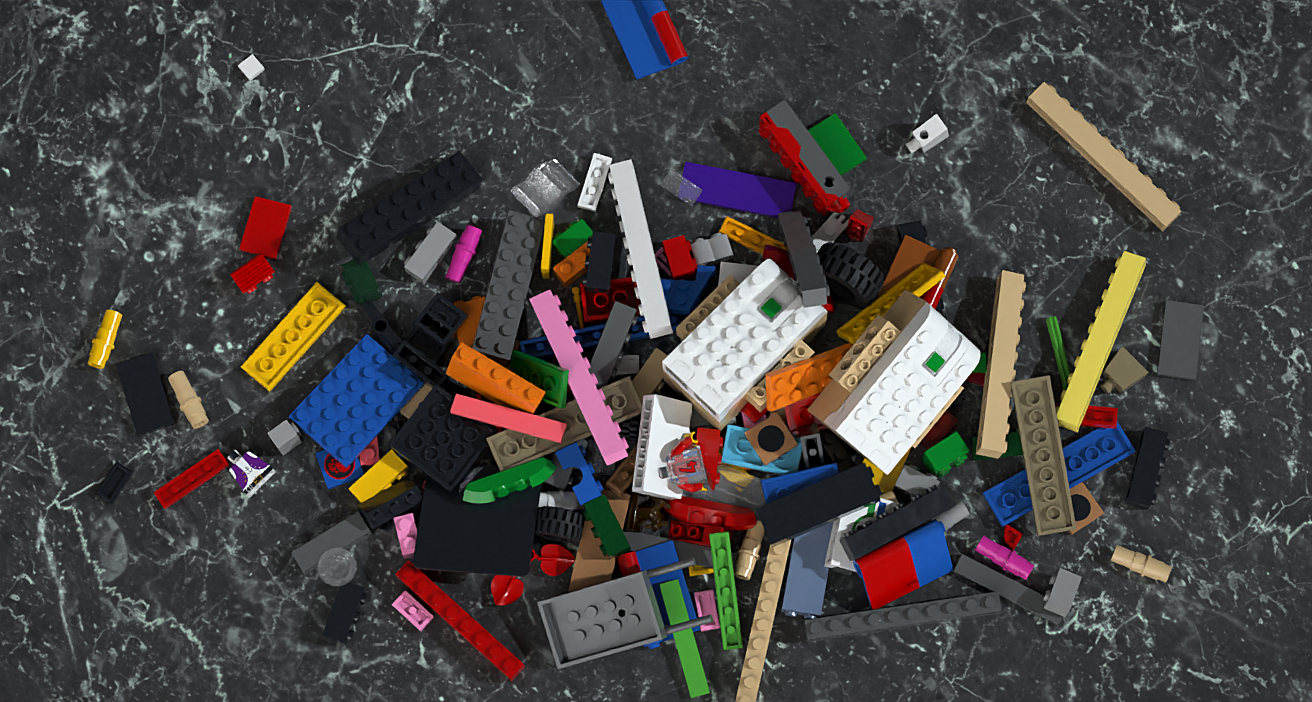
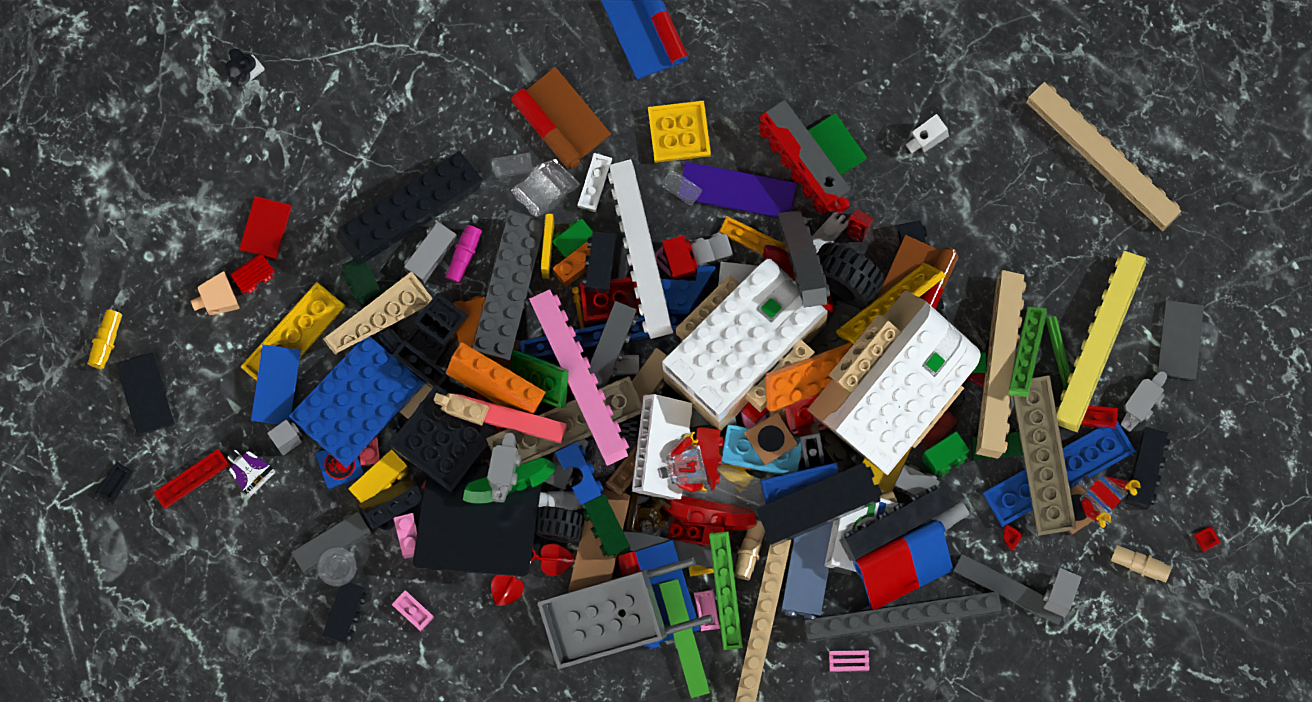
(188, 400): tan piece -> none
(216, 296): none -> light nougat torso
(240, 66): none -> black plate
(275, 384): none -> blue tile
(390, 307): none -> tan wing
(460, 620): red brick -> none
(462, 407): none -> tan hinge
(503, 467): none -> light grey hinge
(512, 165): none -> clear tile
(561, 118): none -> dark orange door
(679, 131): none -> yellow plate
(849, 653): none -> bright pink tile
(1005, 558): dark pink piece -> none
(1027, 351): none -> bright green tile
(1104, 496): none -> torso
(1122, 372): dark tan torso -> none
(1142, 400): none -> light grey hinge
(1207, 538): none -> red tile

